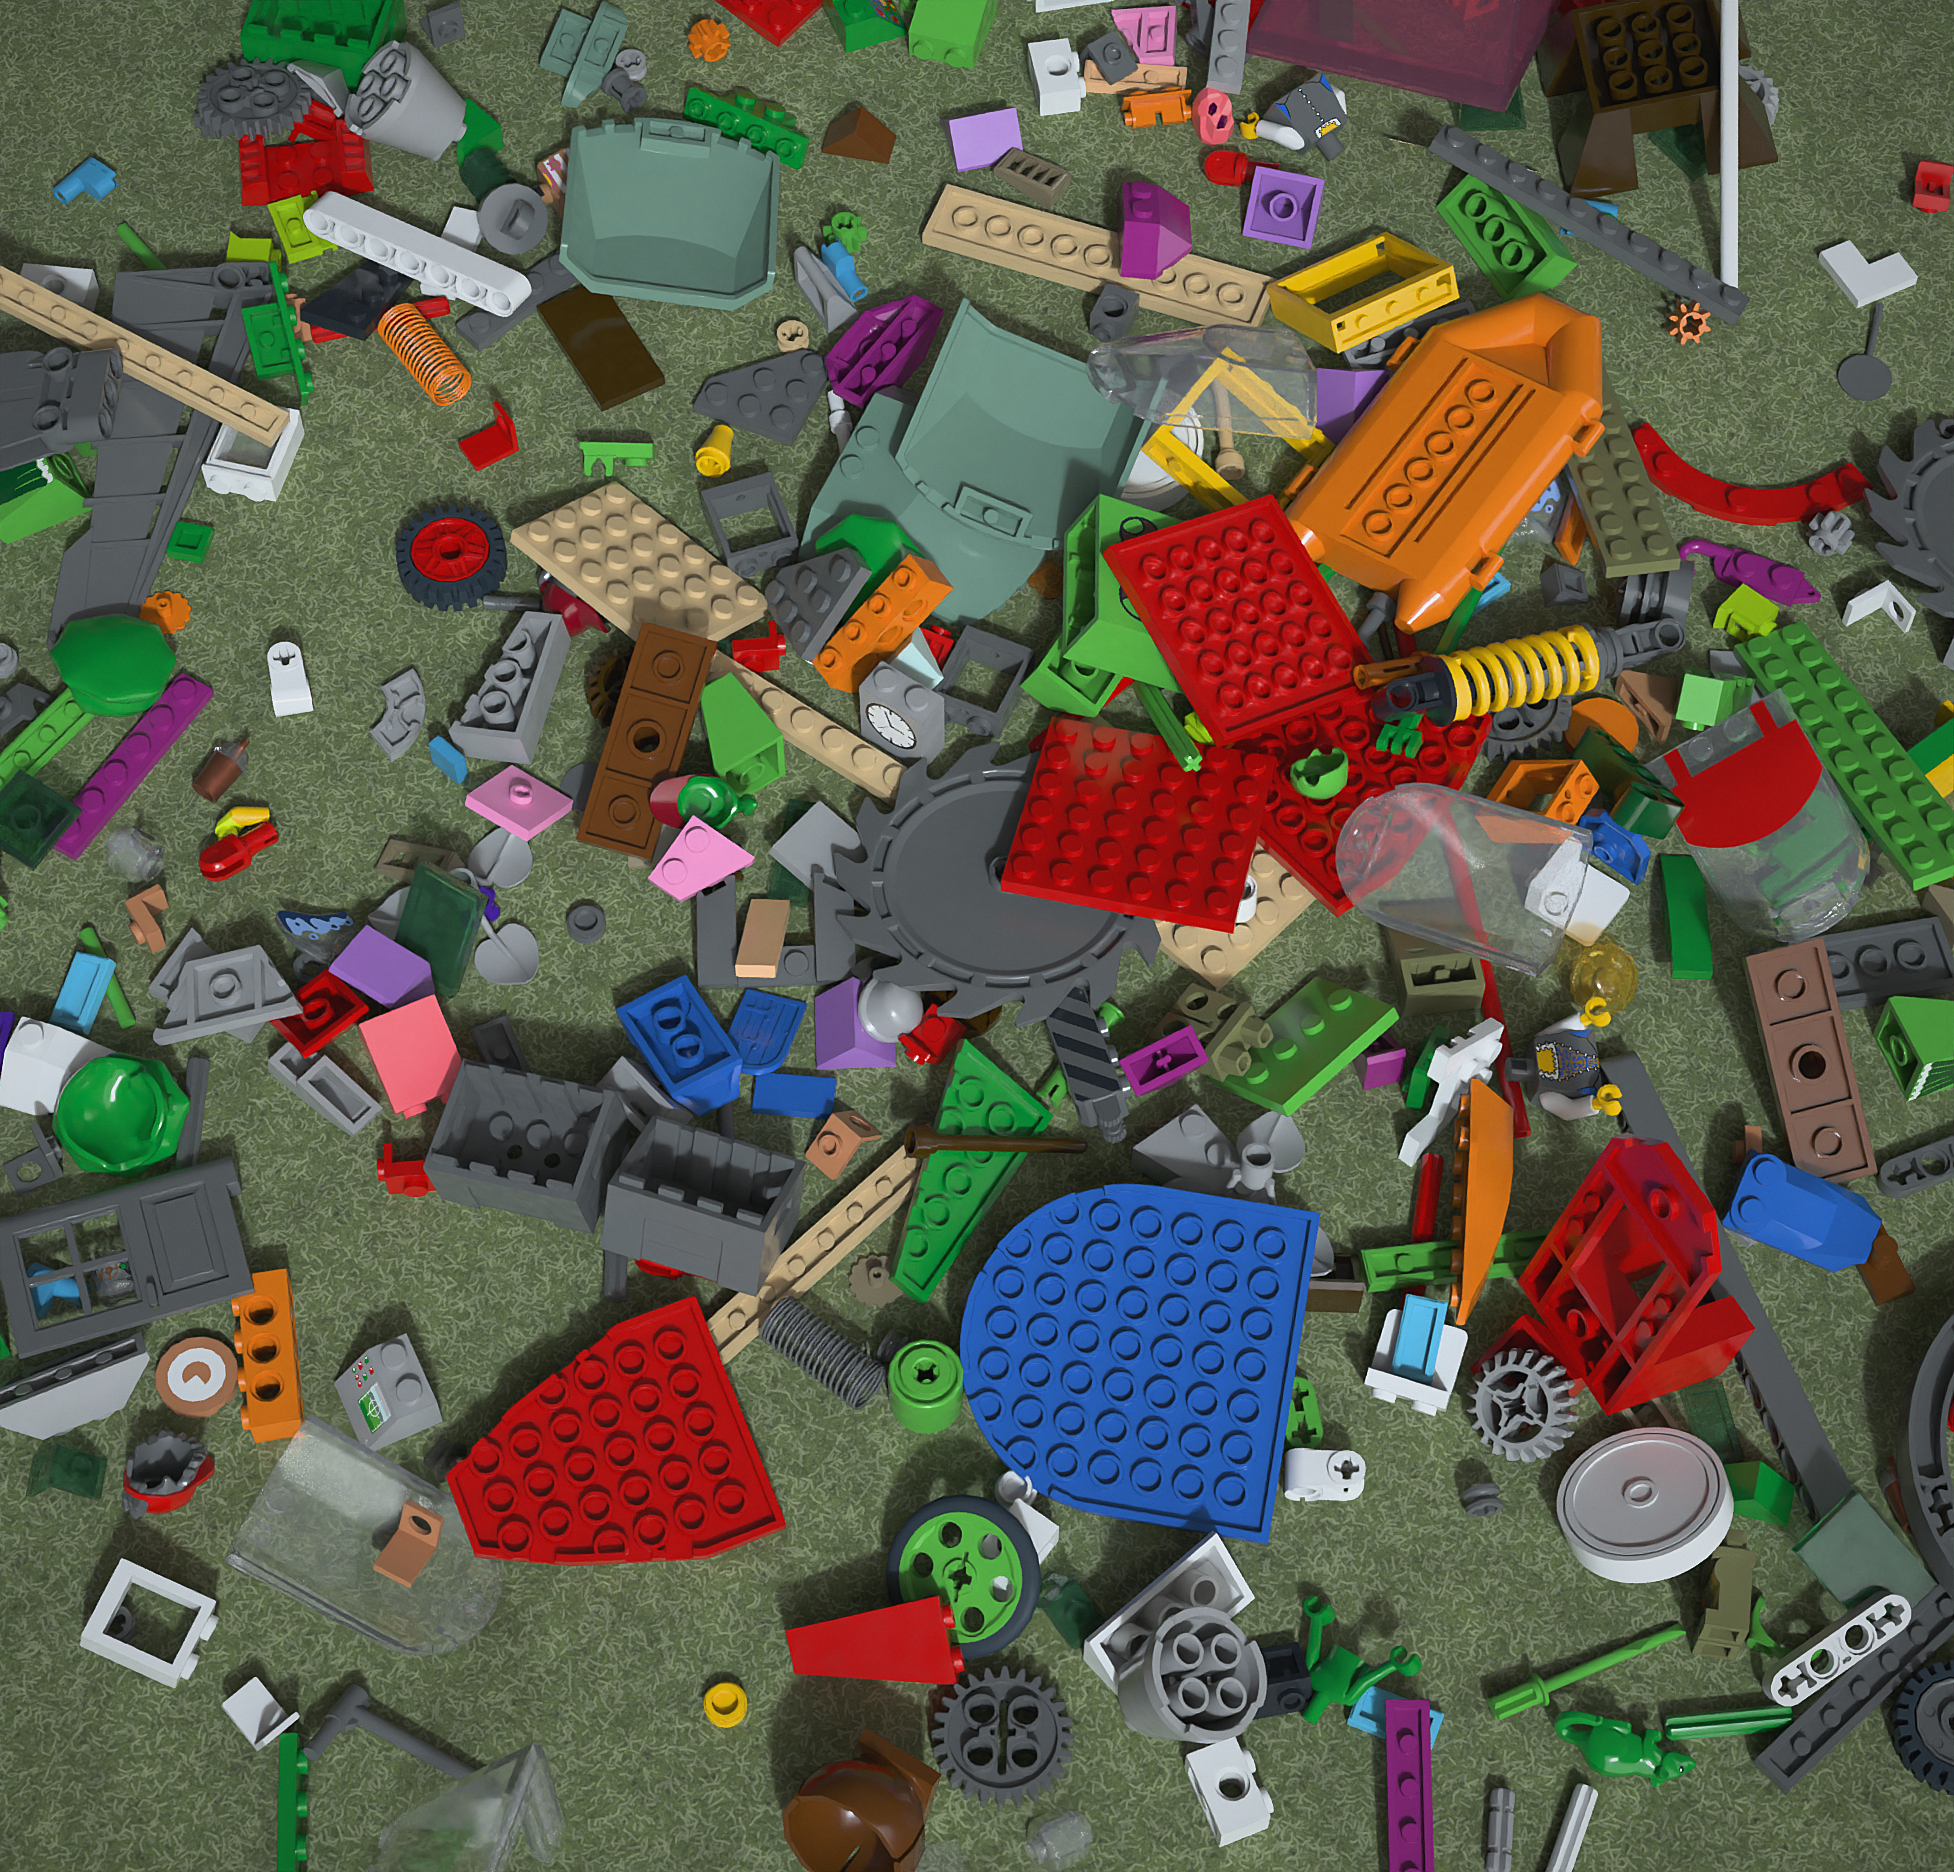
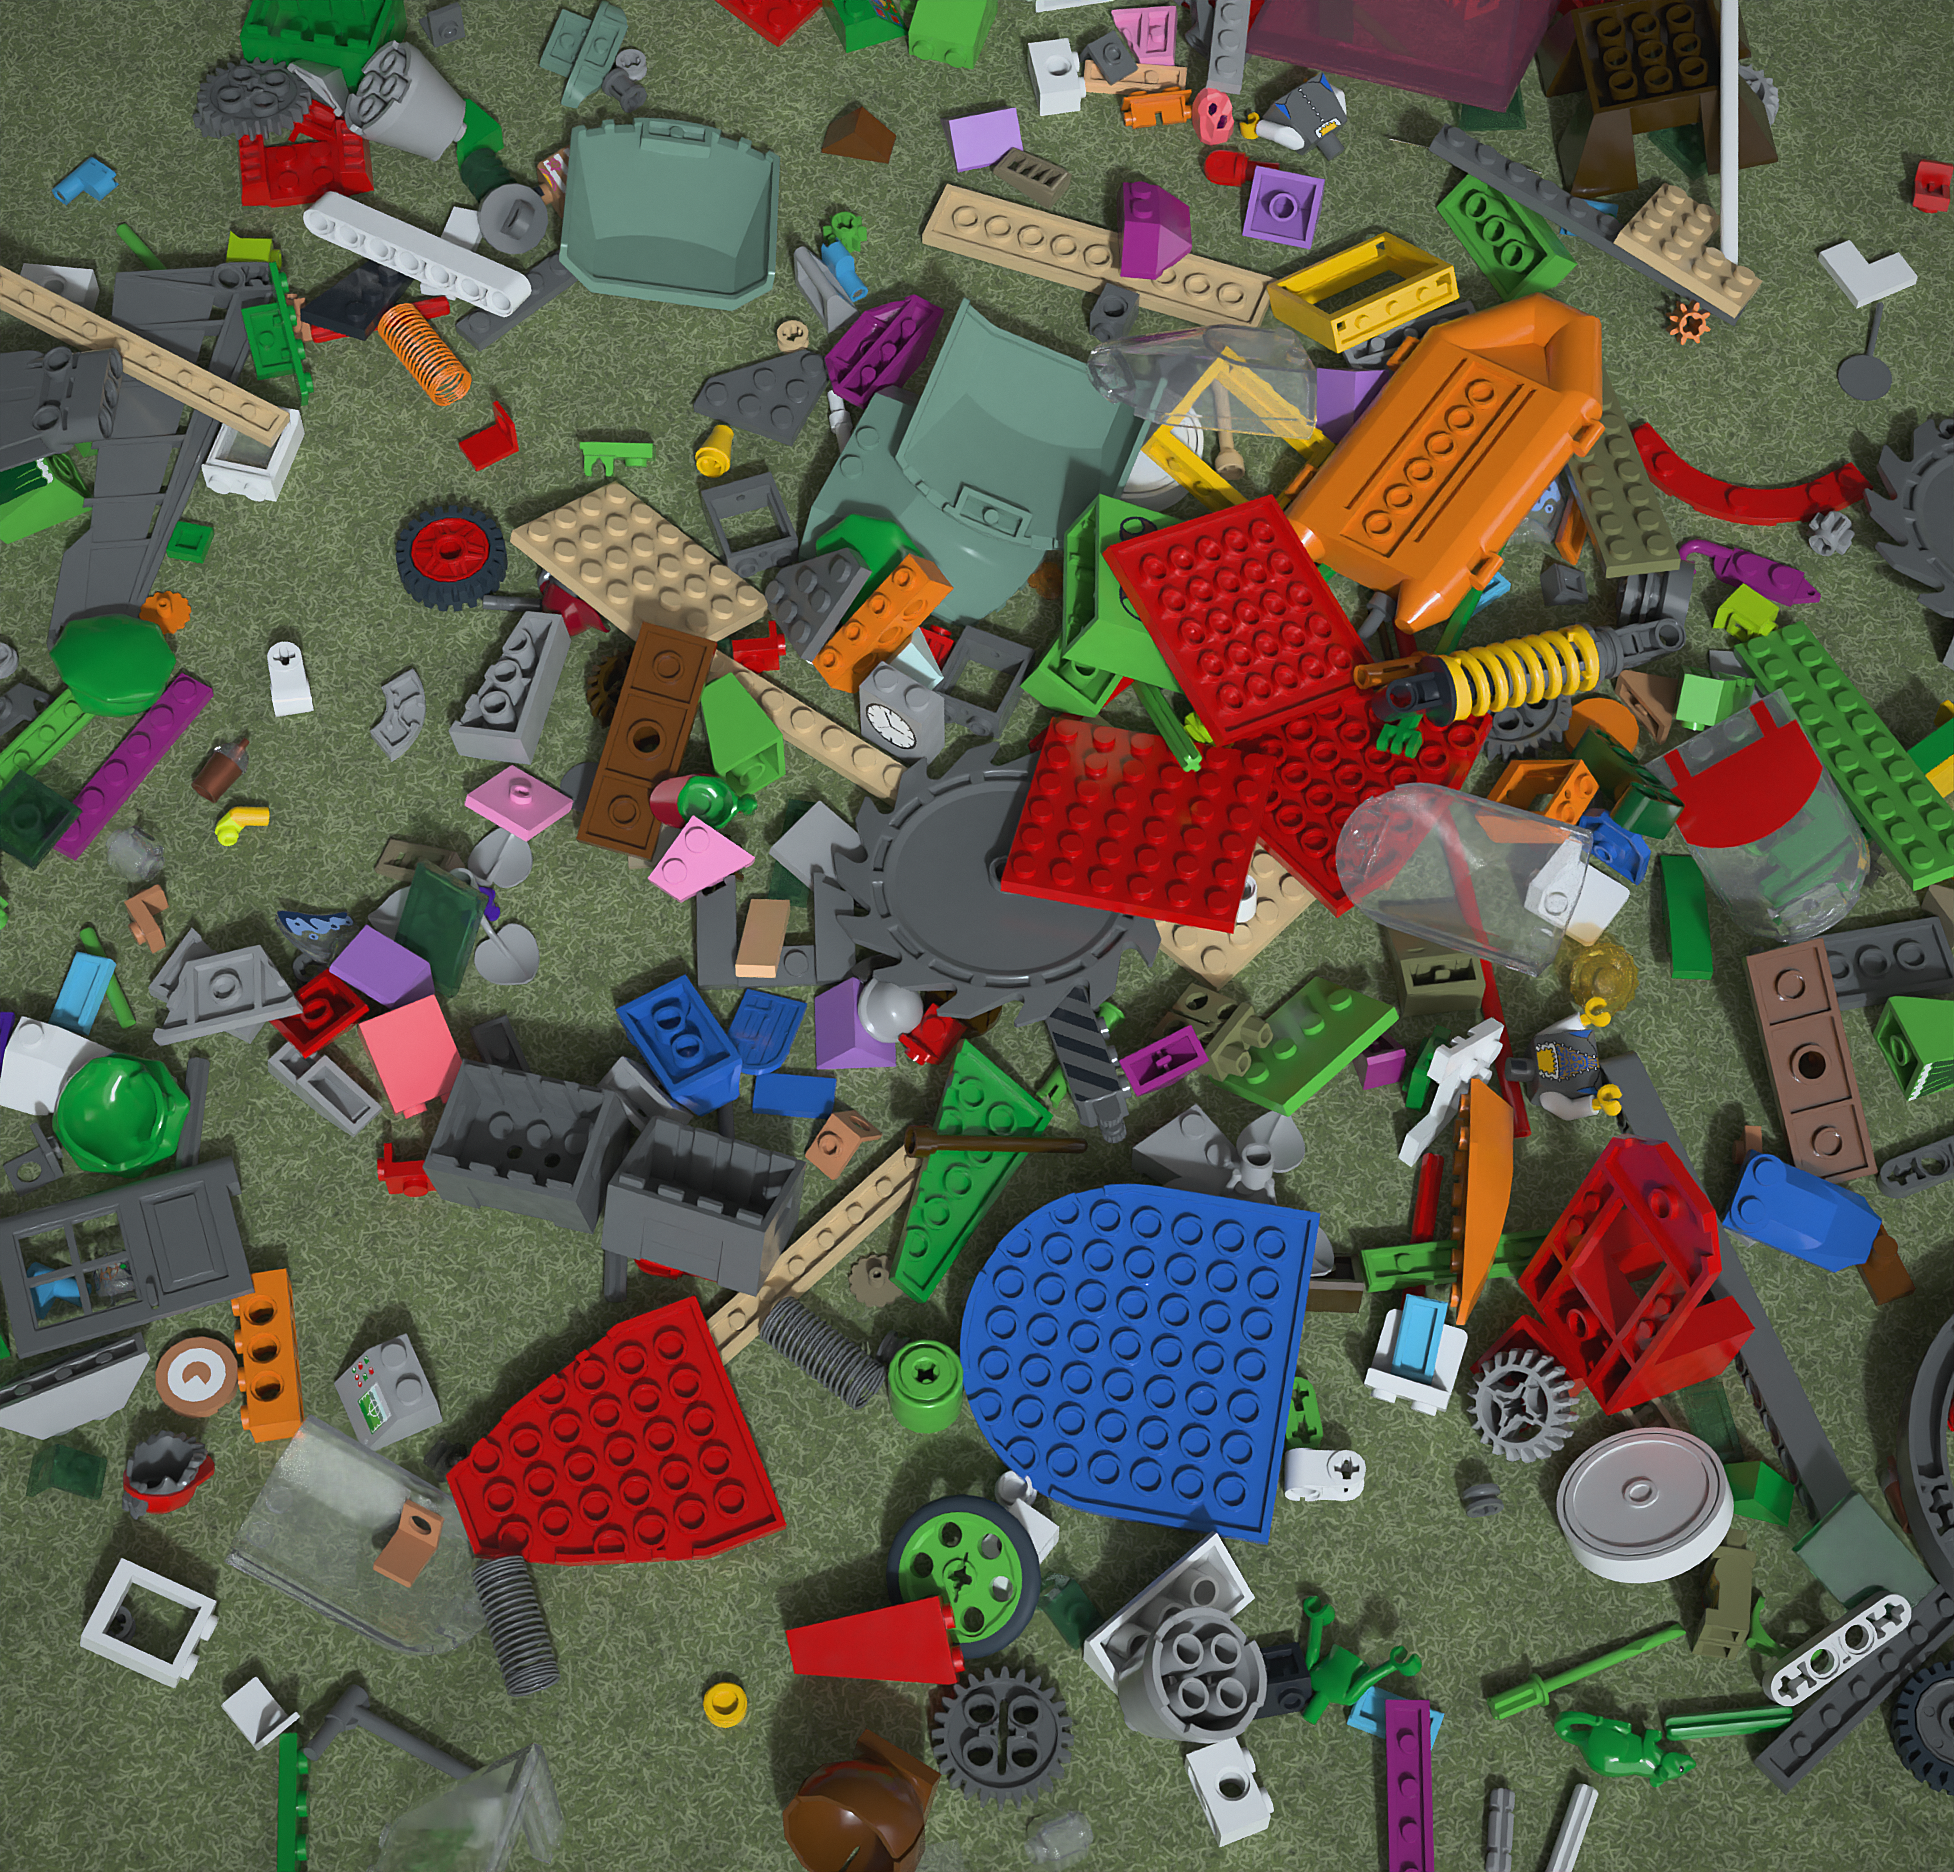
(235, 852): red arm -> none
(292, 231): lime plate -> none
(448, 759): dark azure tile -> none
(535, 1675): none -> dark grey piece
(586, 924): dark grey tile -> none
(601, 346): dark brown tile -> none
(709, 40): orange gear -> none
(747, 117): green bracket -> none
(1320, 774): bright green hair -> none
(1672, 239): none -> tan plate
(1880, 596): white bracket -> none

